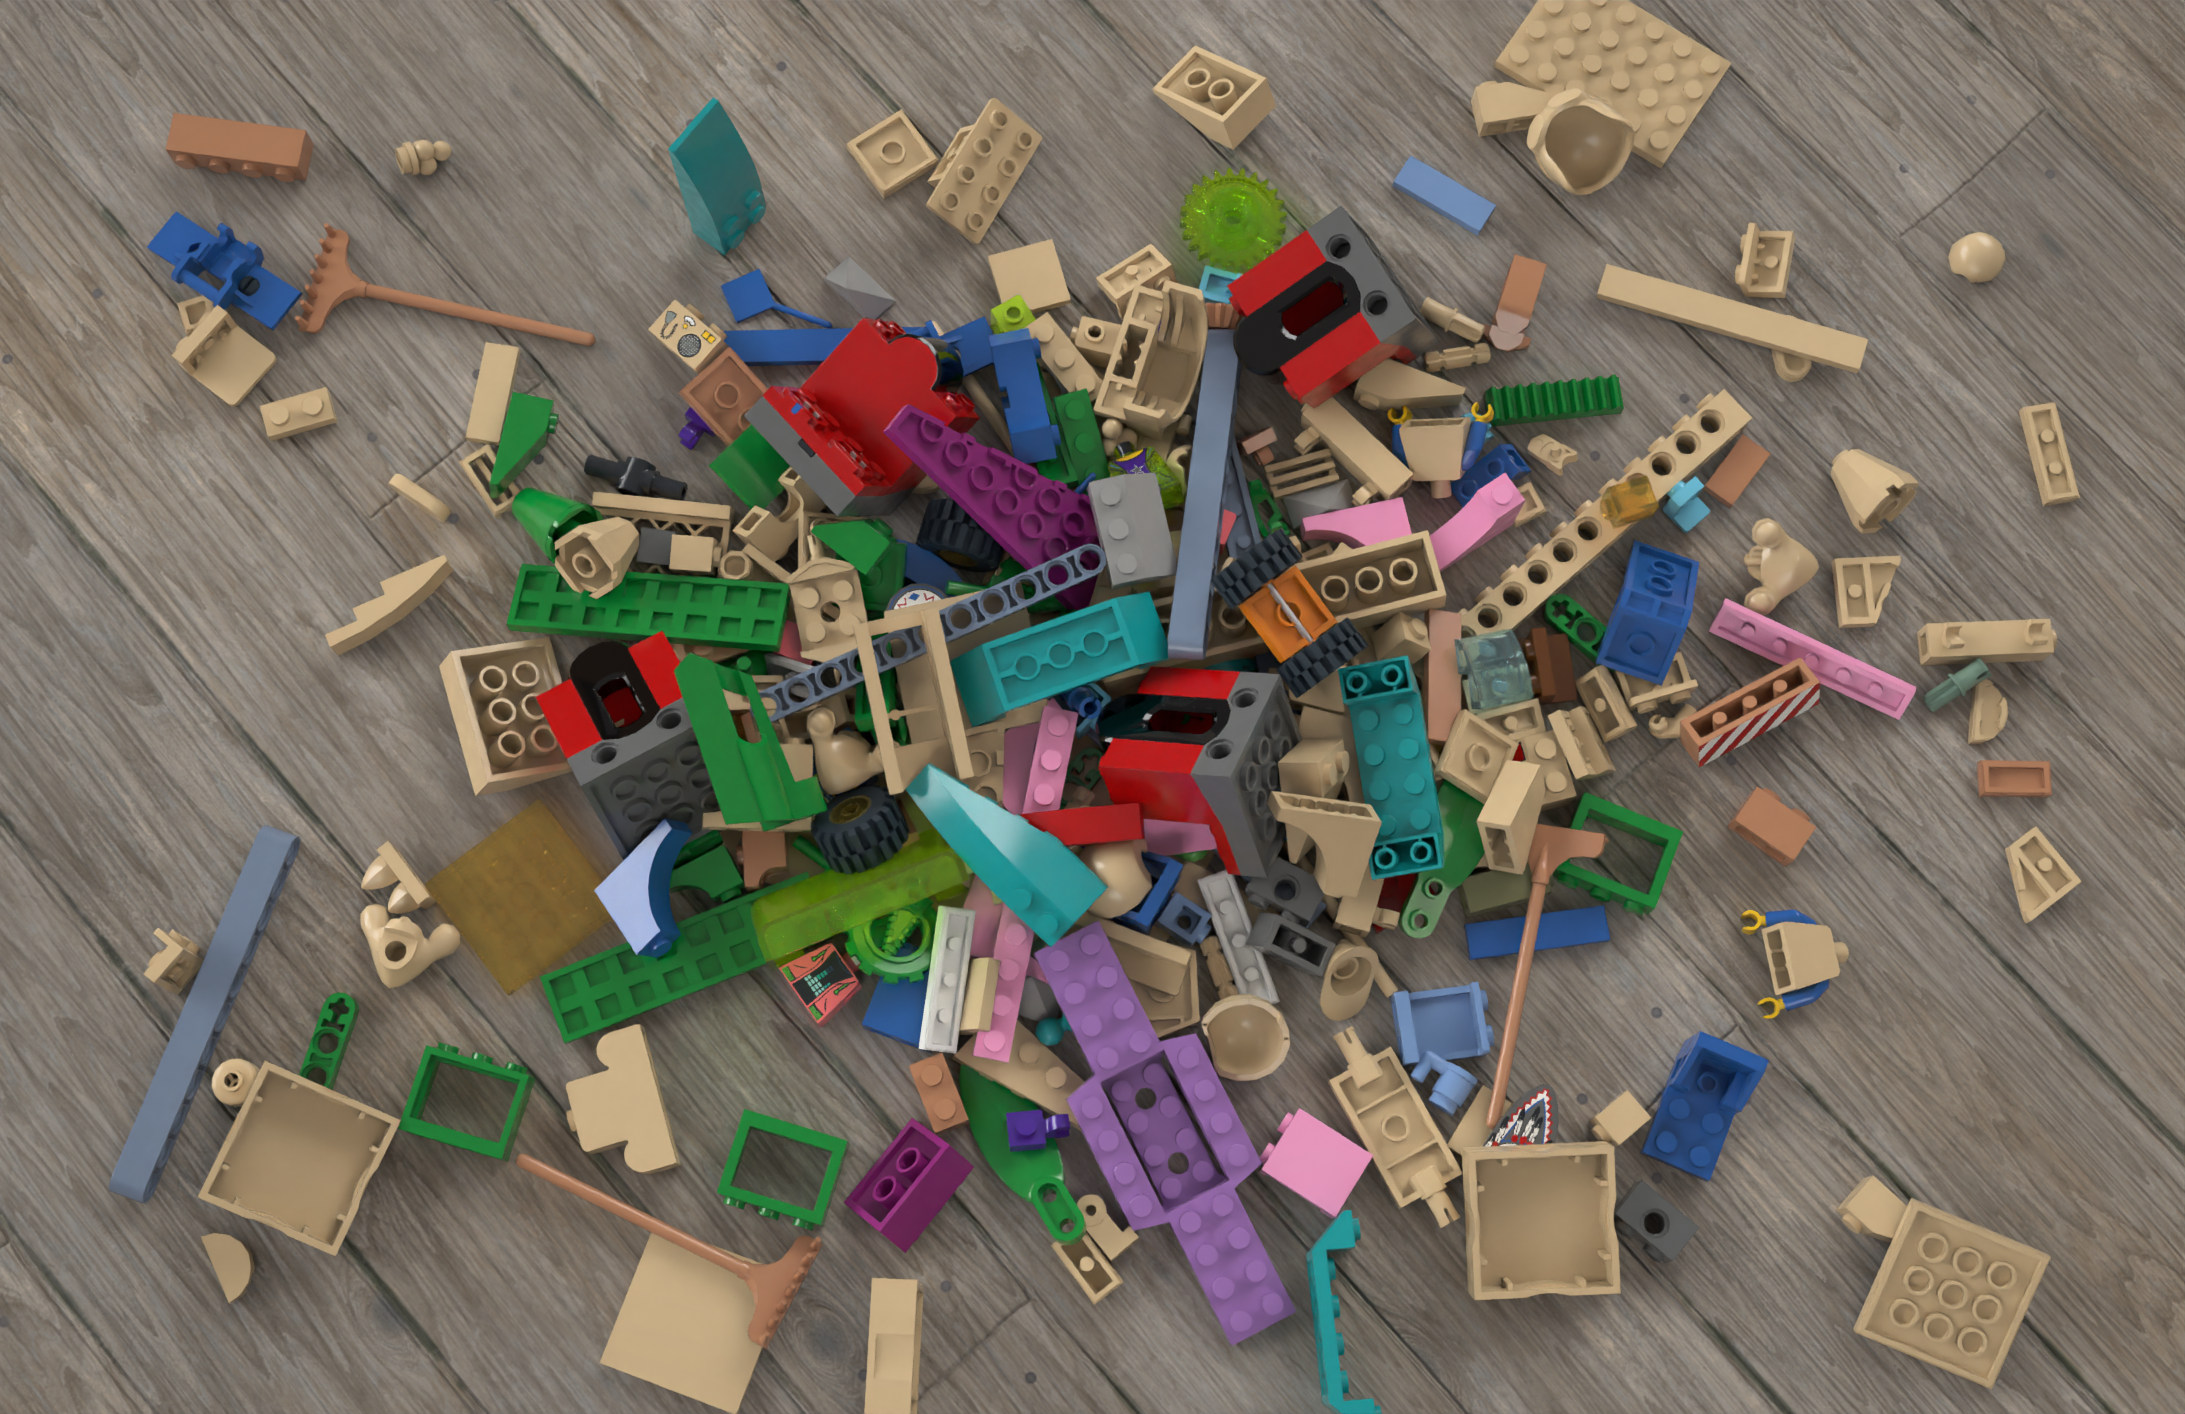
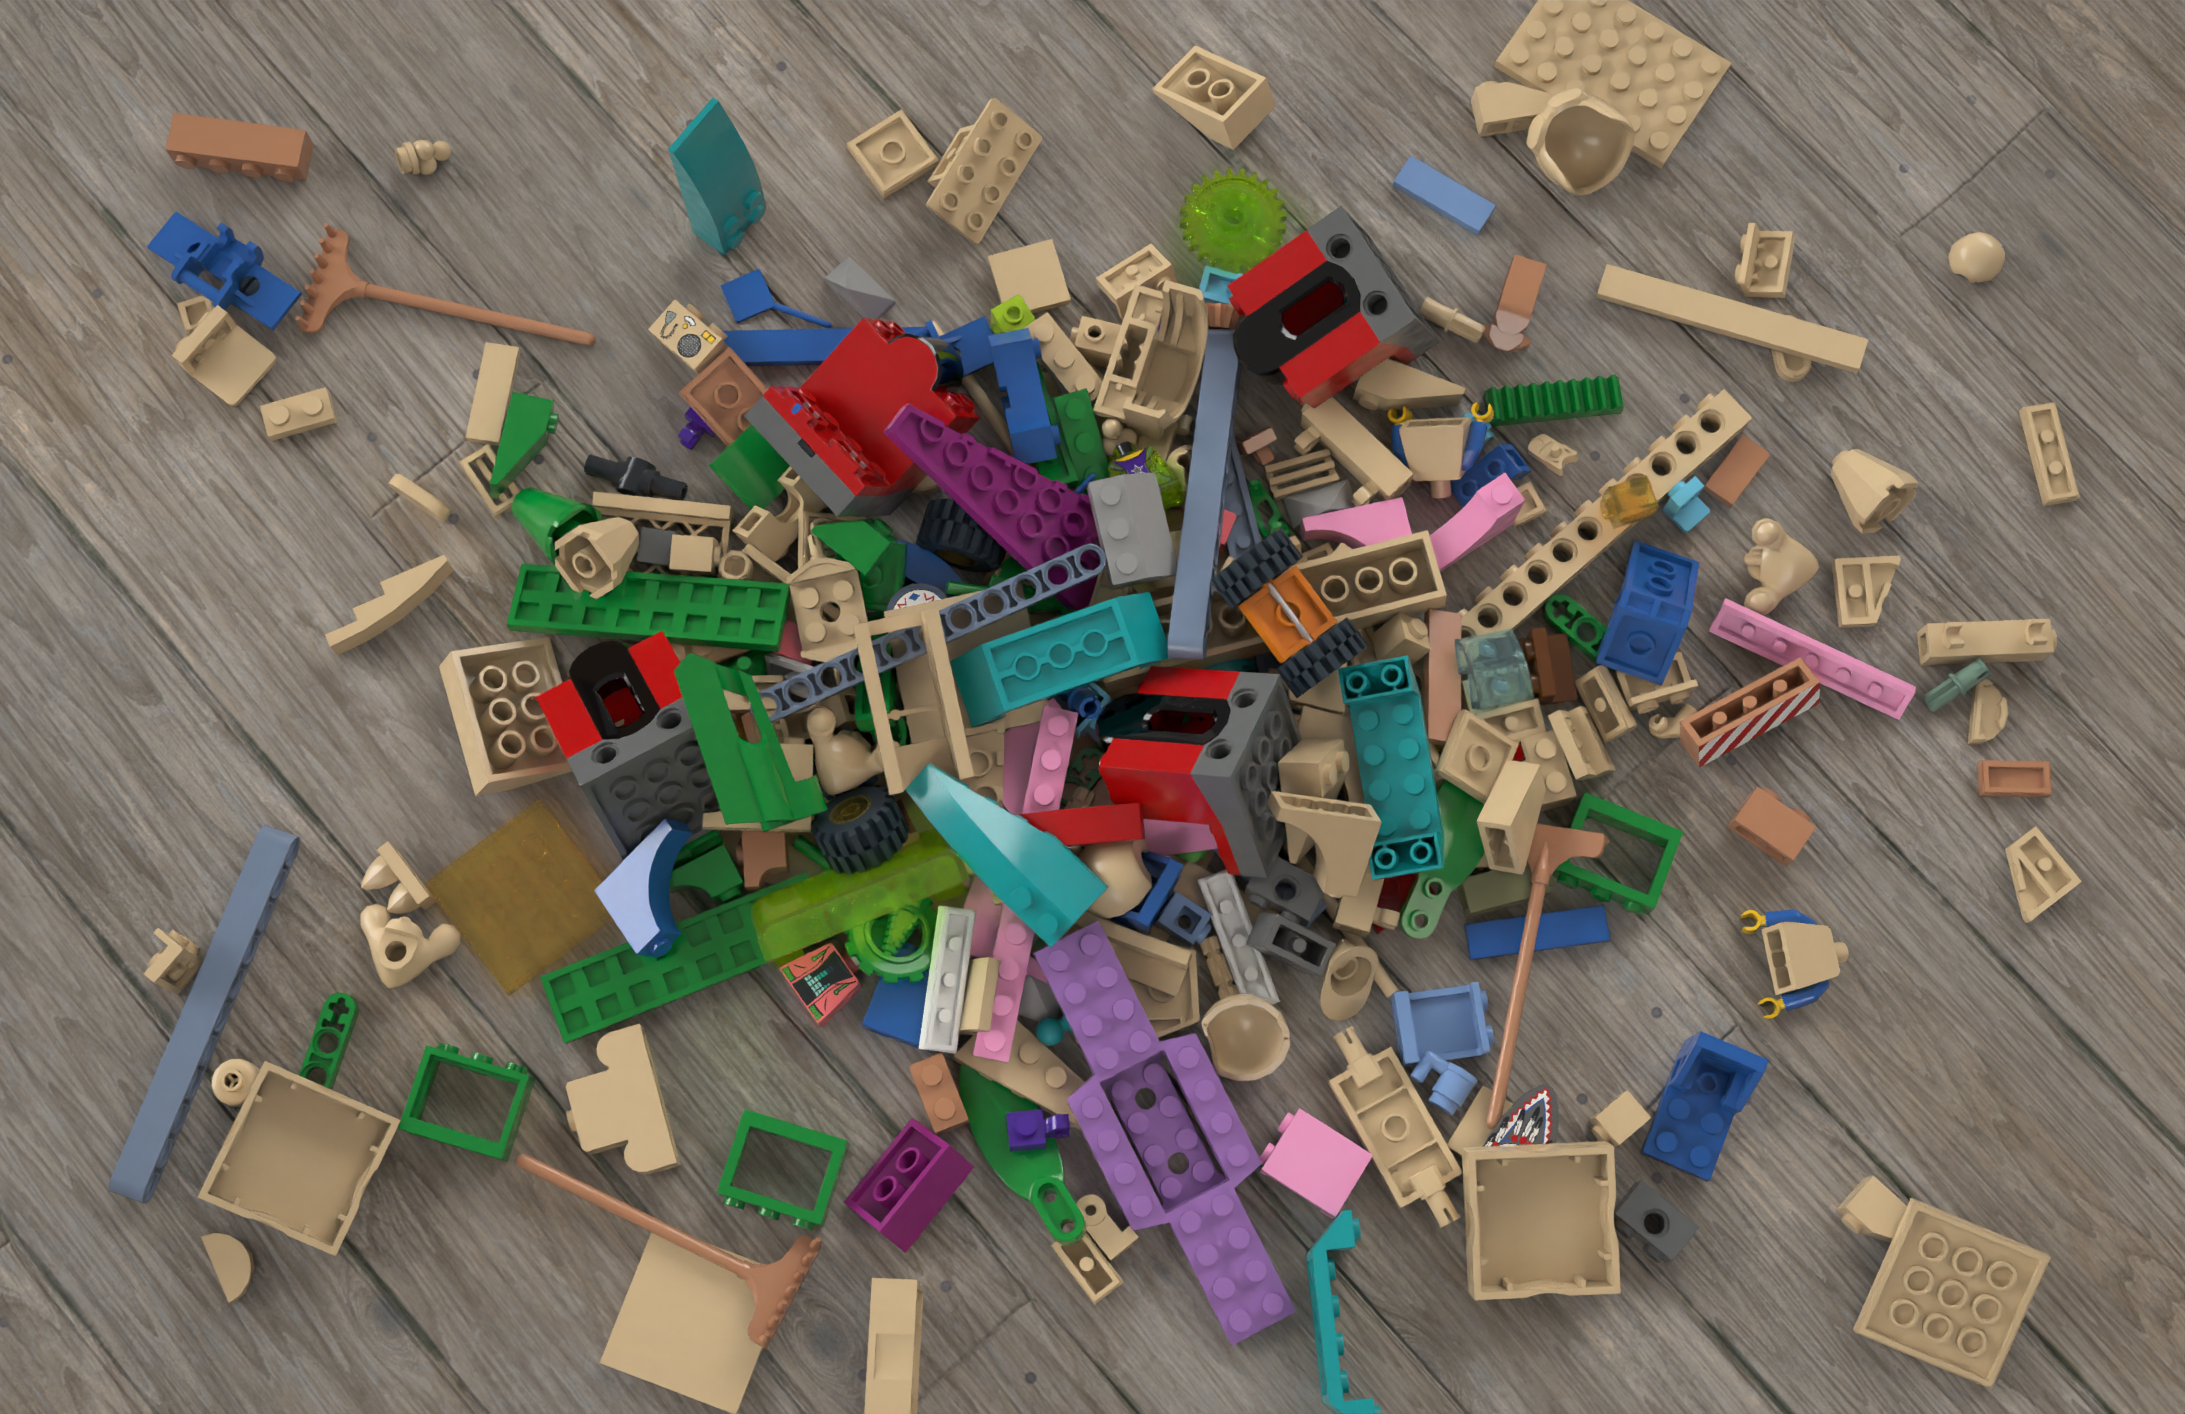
(1457, 357): tan axle -> none

